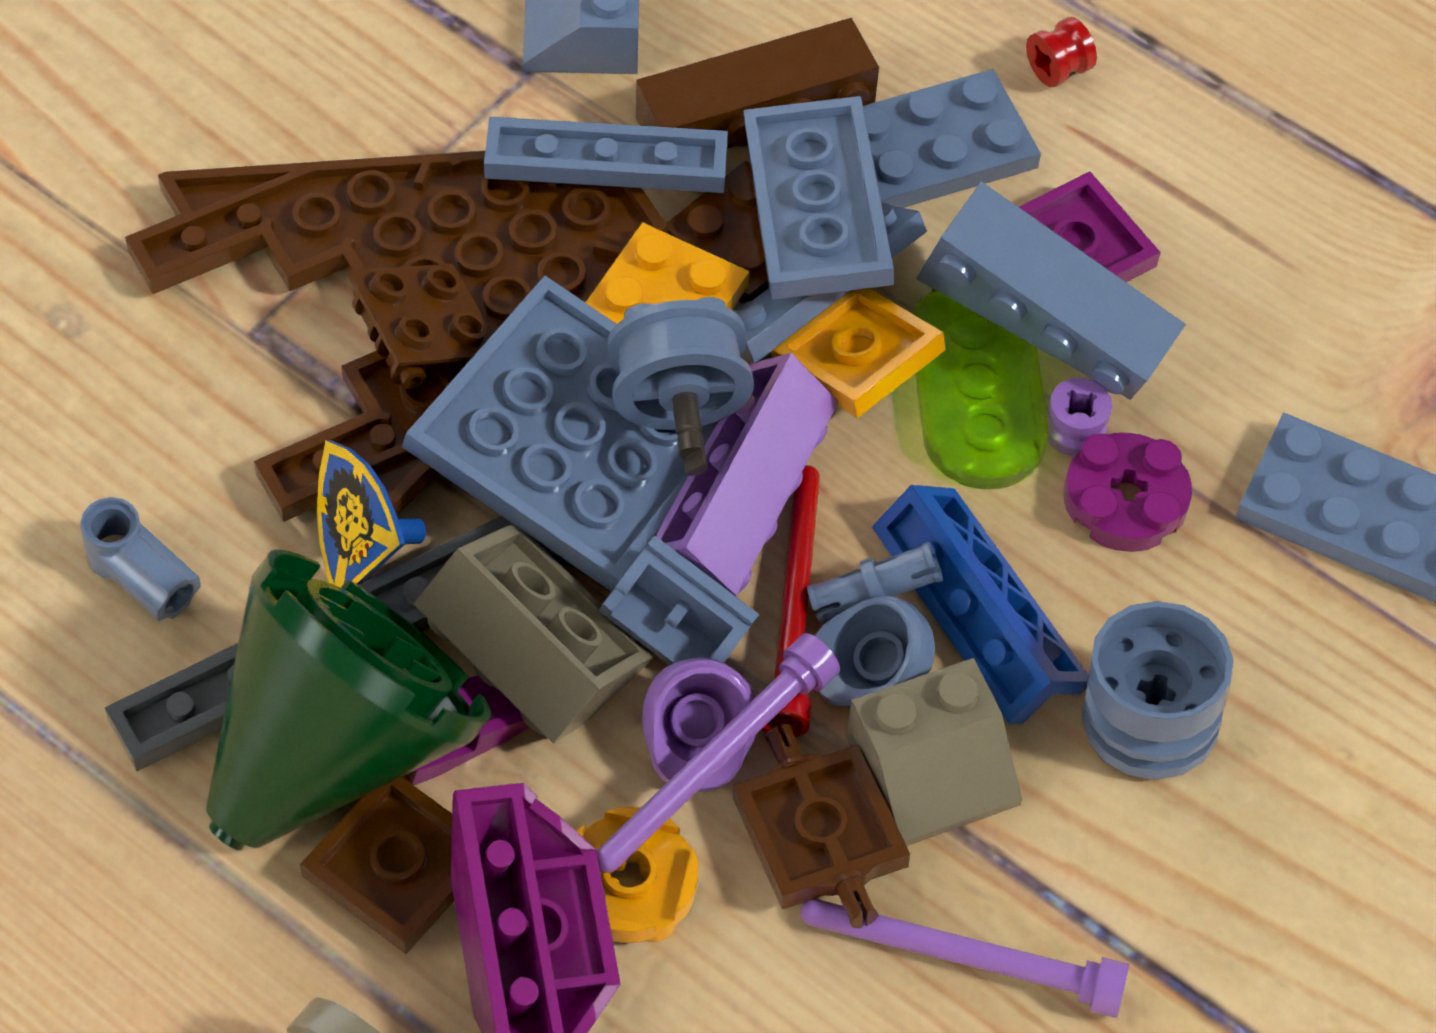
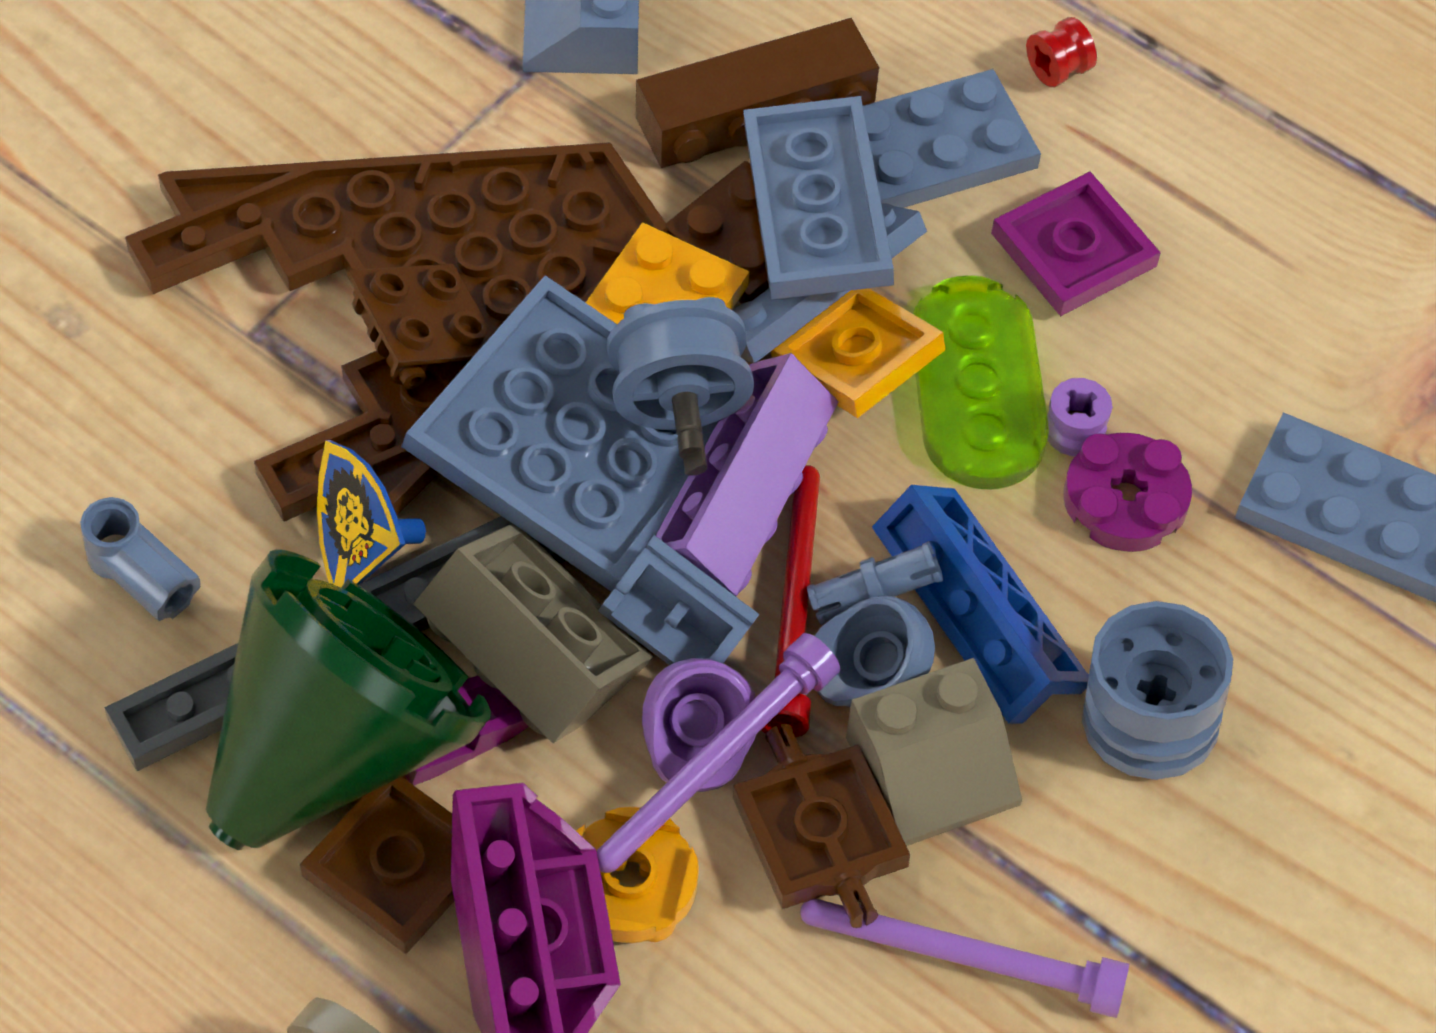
(605, 154): sand blue plate -> none
(1049, 293): sand blue wedge -> none

